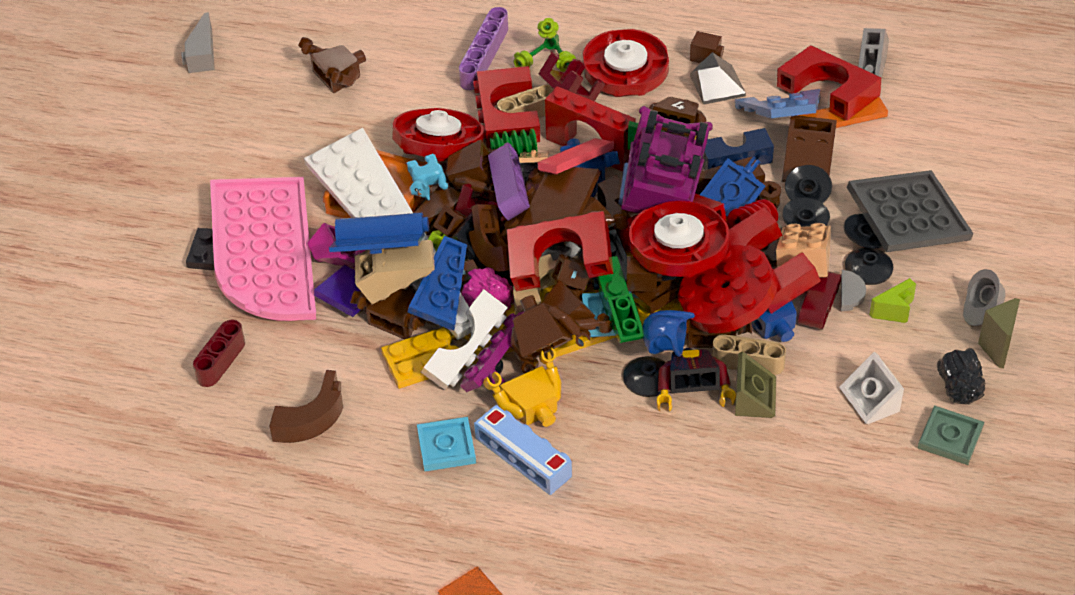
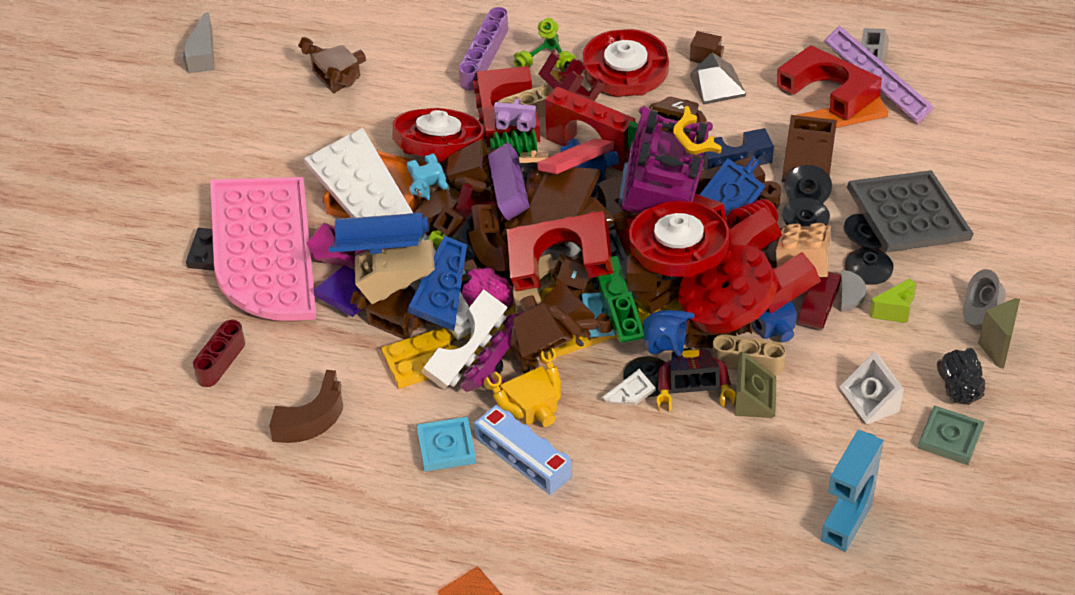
(515, 115): none -> lavender hips
(631, 390): none -> white tile
(692, 148): none -> yellow helmet
(774, 107): medium blue wing -> none
(855, 485): none -> dark azure arch
(891, 84): none -> lavender tile

